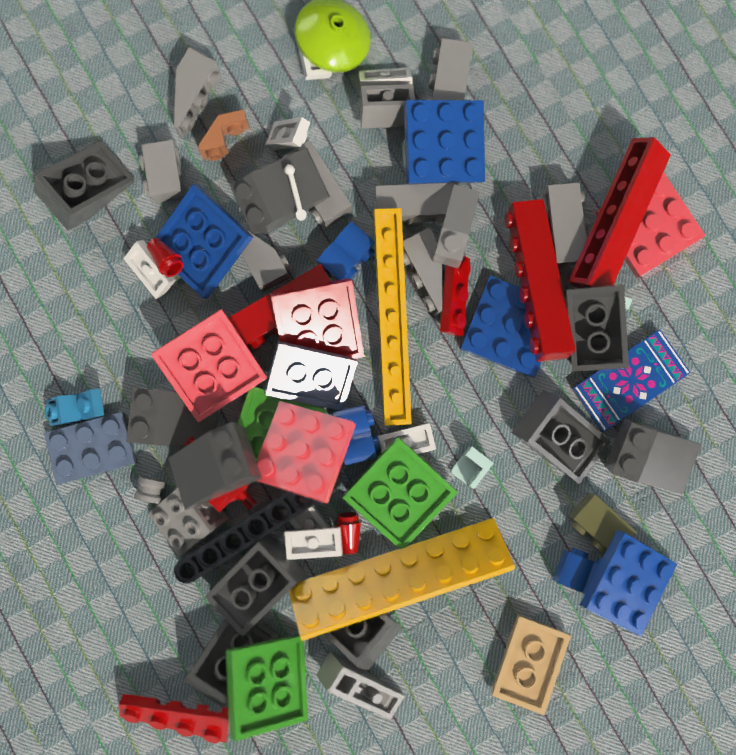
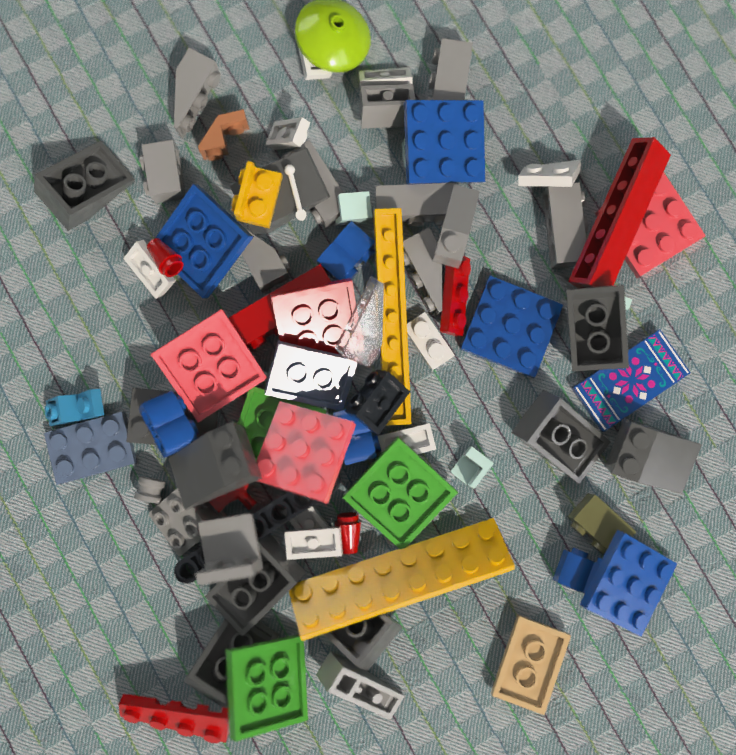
(168, 423): none -> blue brick
(229, 549): none -> light grey bracket
(257, 195): none -> yellow bracket
(354, 208): none -> light aqua panel
(364, 331): none -> clear slope
(377, 400): none -> black bracket
(428, 341): none -> white plate
(539, 280): red brick -> none
(553, 174): none -> white wing

